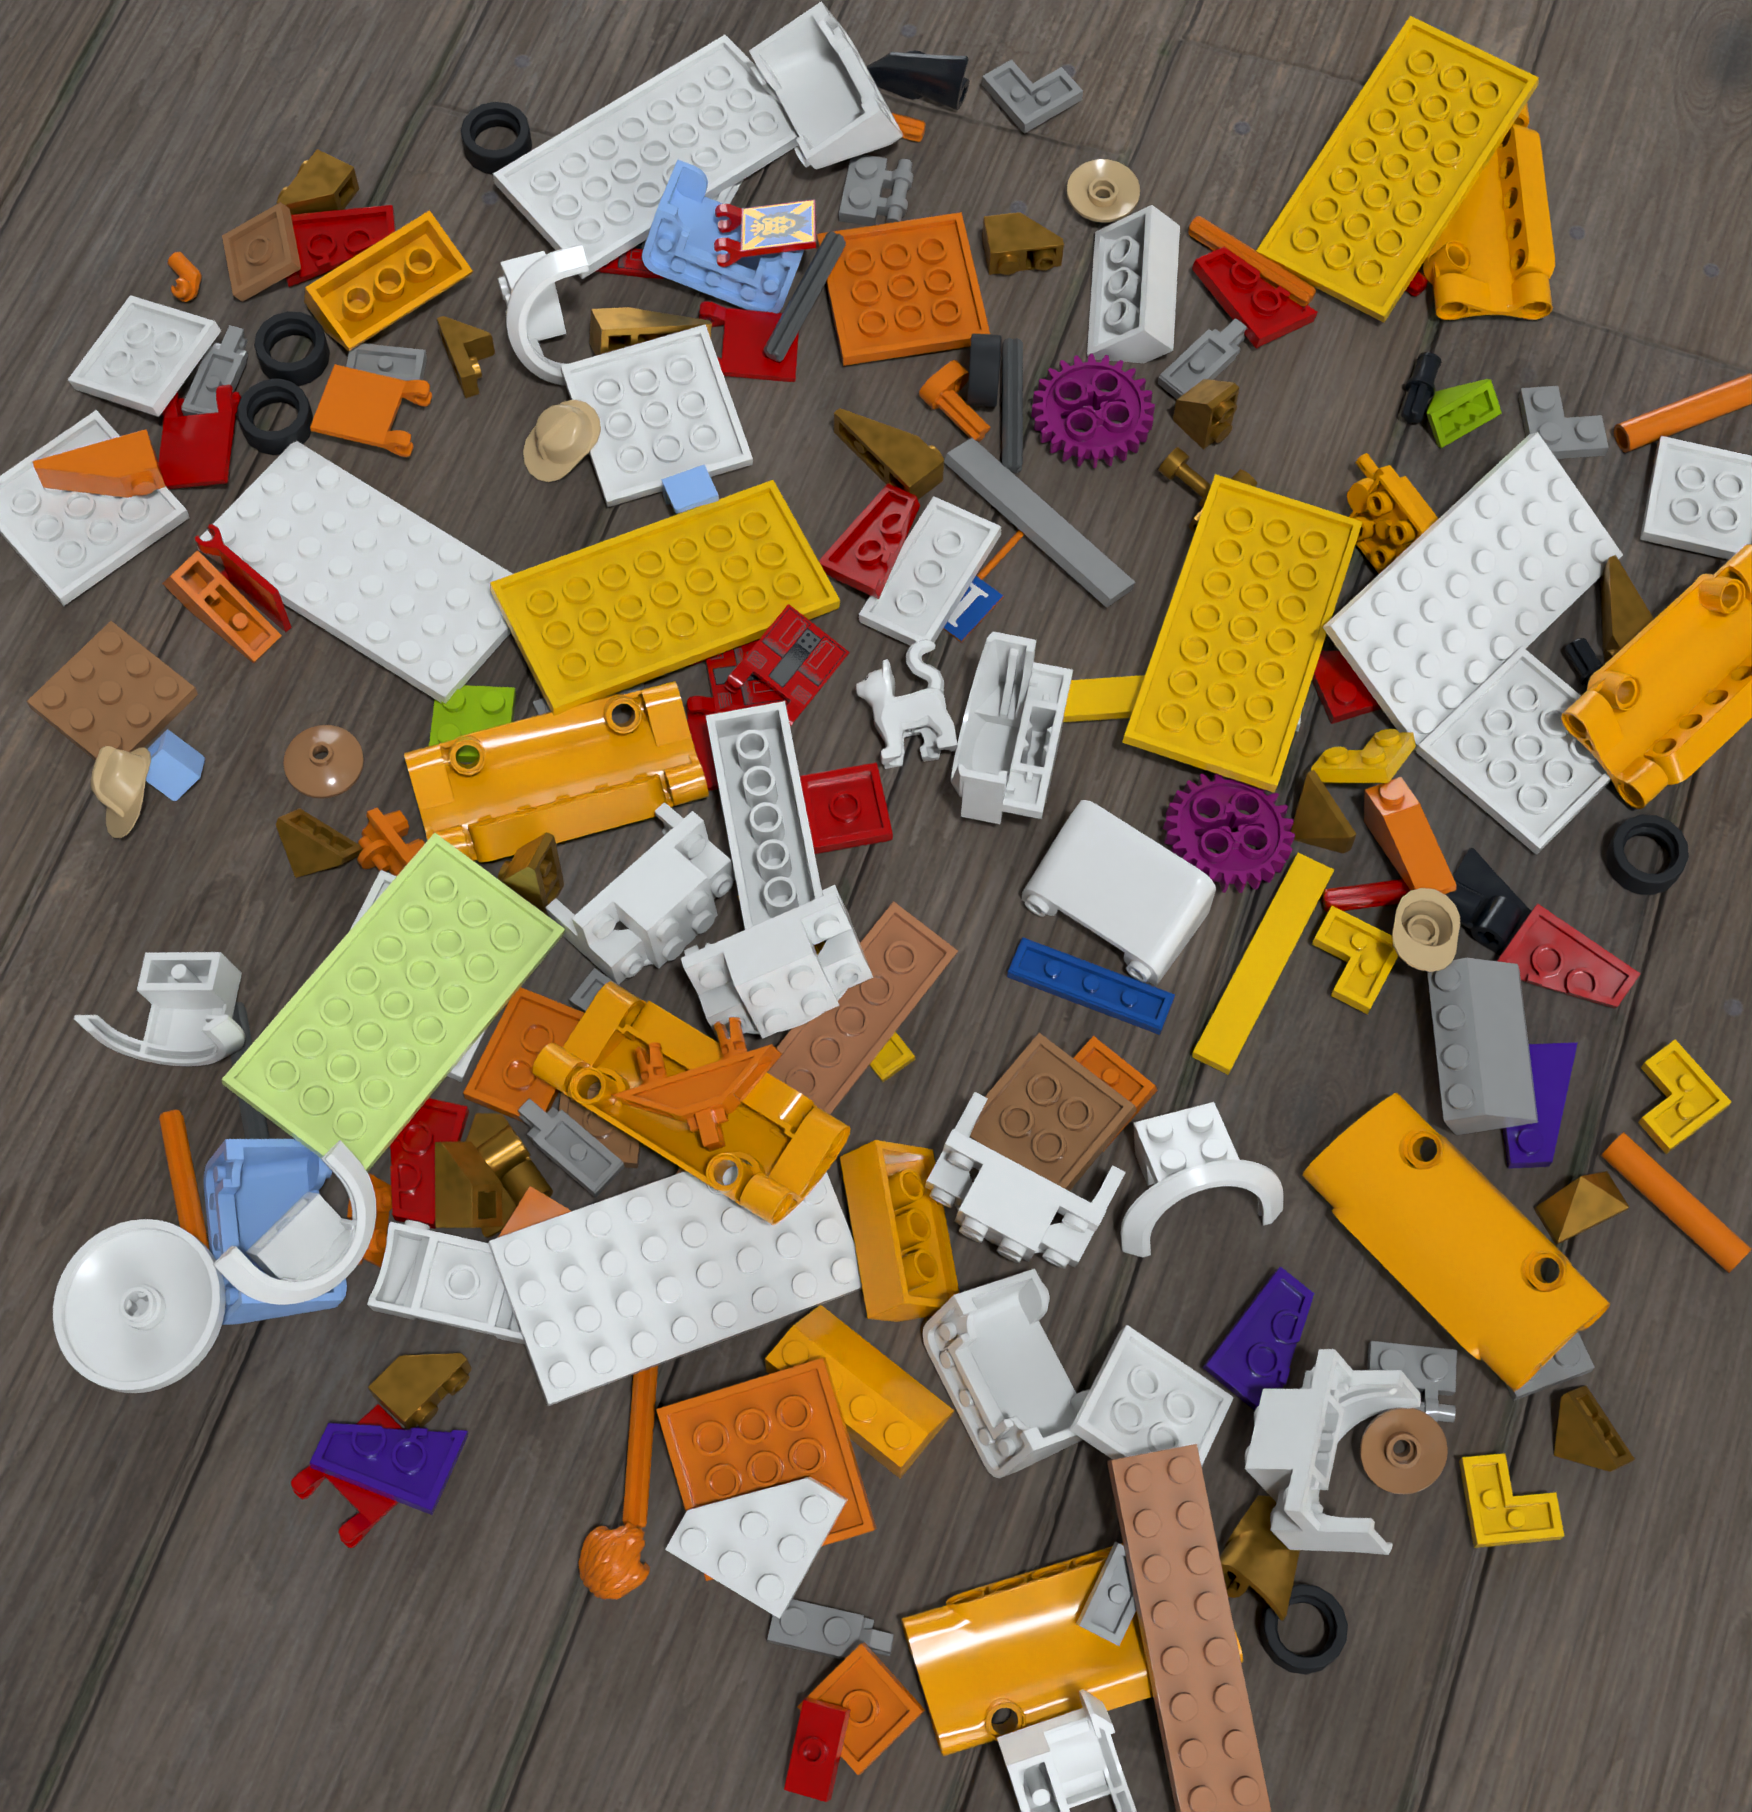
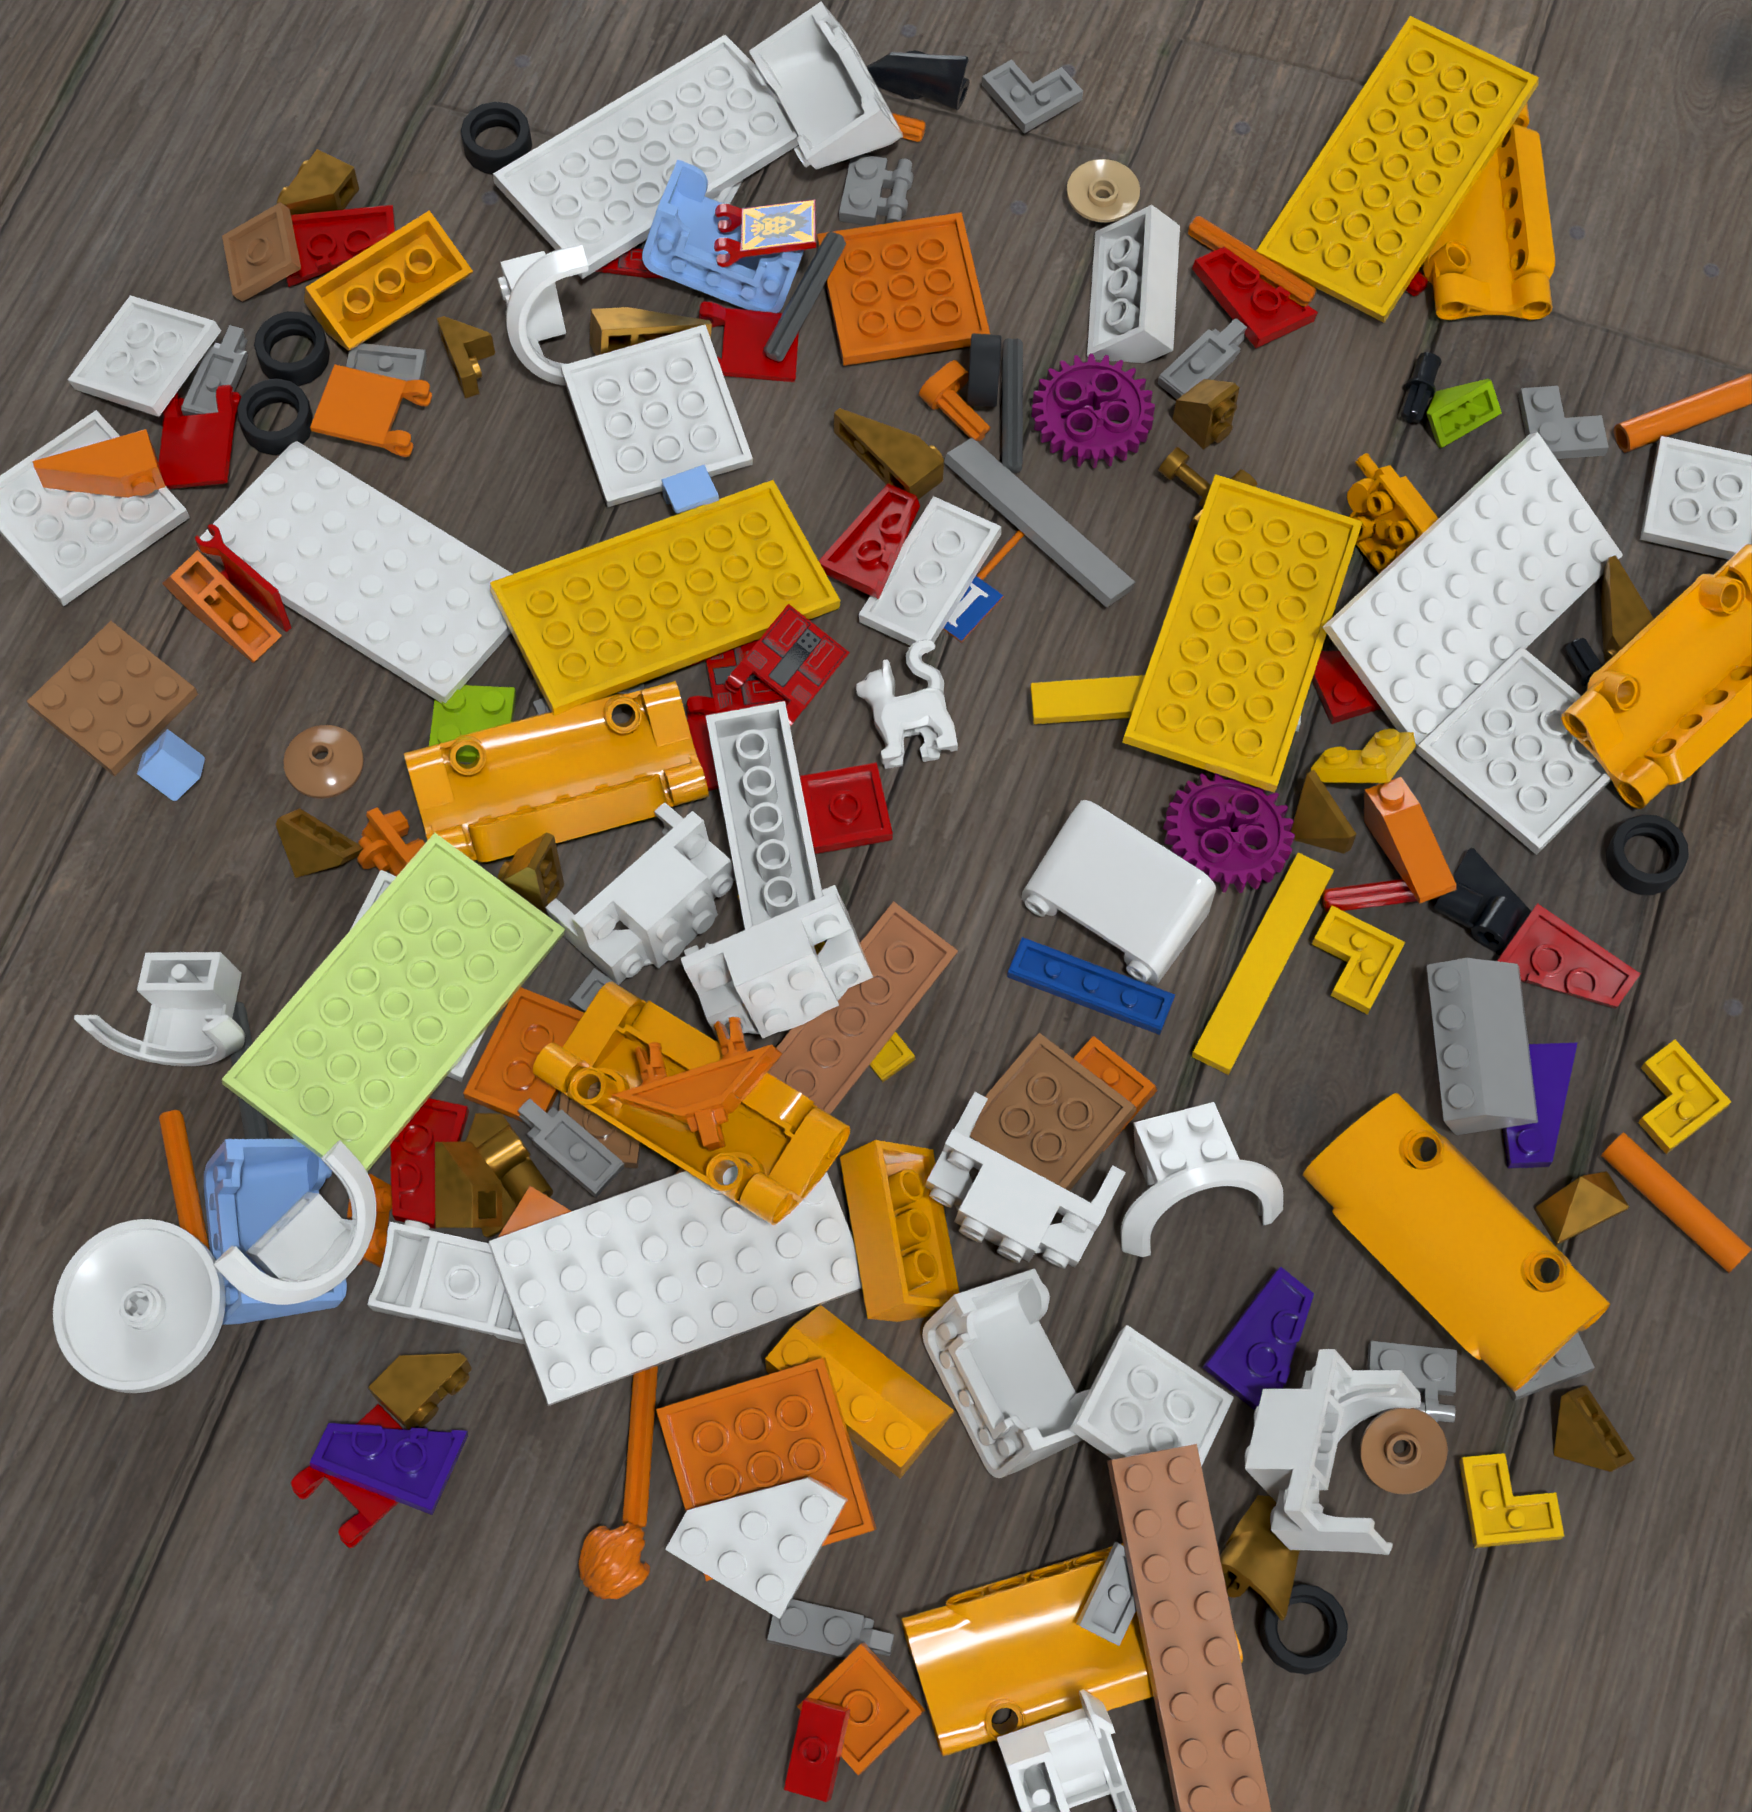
(120, 784): tan piece -> none
(188, 280): orange arm -> none
(561, 439): tan piece -> none
(1009, 731): white piece -> none
(1019, 244): pearl gold slope -> none
(1426, 929): tan piece -> none

